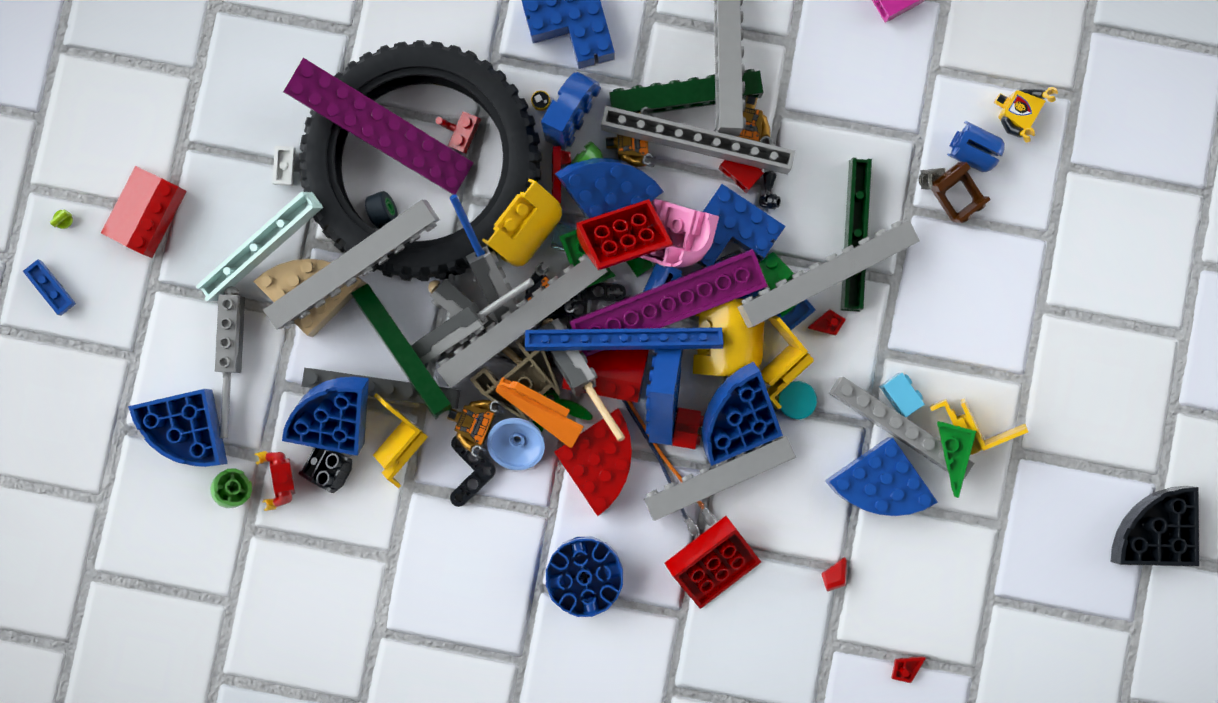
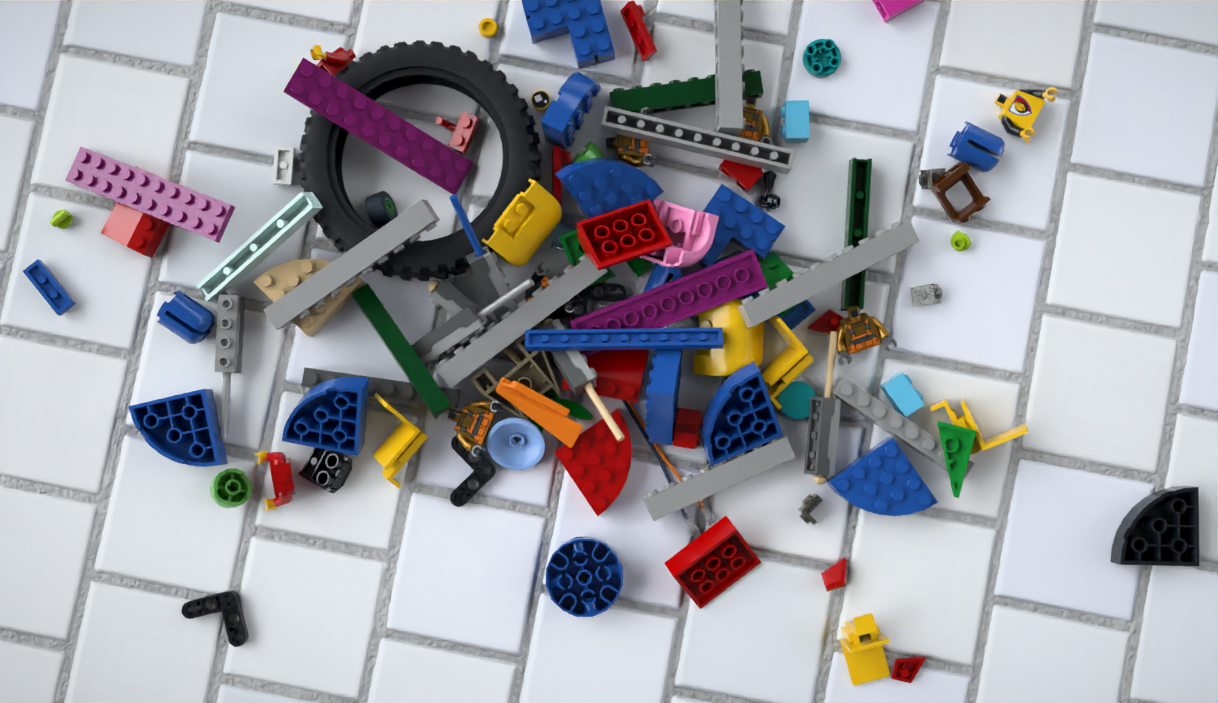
(150, 194): none -> plate
(186, 318): none -> blue cylinder
(226, 609): none -> black beam
(334, 61): none -> red torso
(488, 28): none -> yellow tile
(633, 18): none -> red hinge
(795, 121): none -> medium azure brick
(808, 506): none -> clear smoke bracket
(821, 58): none -> teal tile
(824, 425): none -> piece
(860, 333): none -> torso
(864, 650): none -> yellow piece
(926, 294): none -> clear smoke bracket
(960, 241): none -> lime plate

